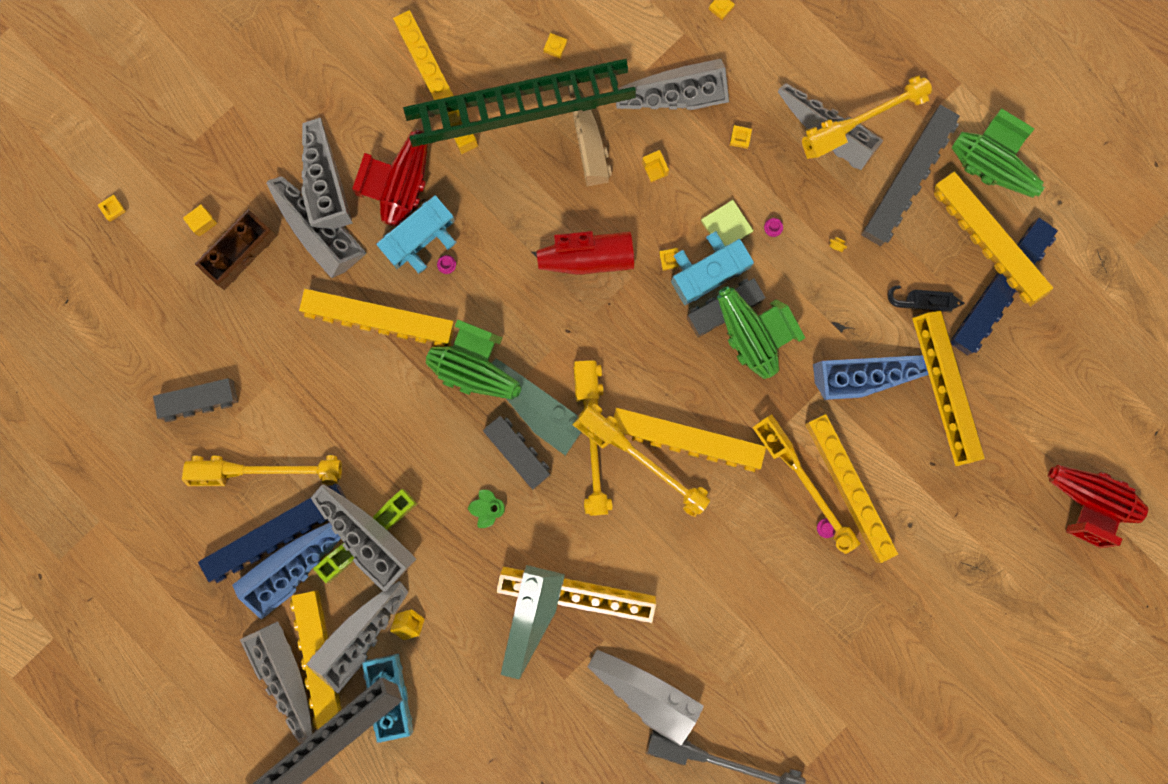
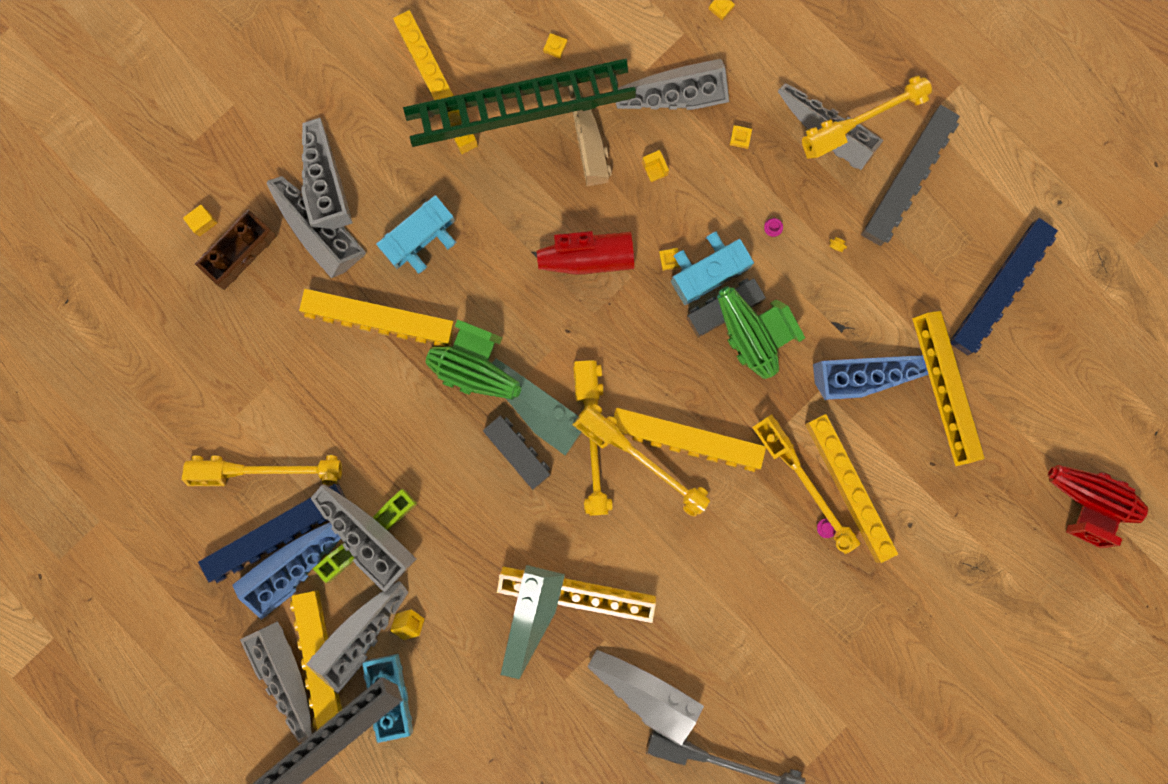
(111, 208): yellow plate -> none
(195, 399): dark grey brick -> none
(395, 184): red piece -> none
(446, 264): dark pink plate -> none
(484, 508): bright green plate -> none
(728, 223): yellowish green tile -> none
(925, 300): black plate -> none
(992, 239): yellow brick -> none
(994, 155): bright green piece -> none

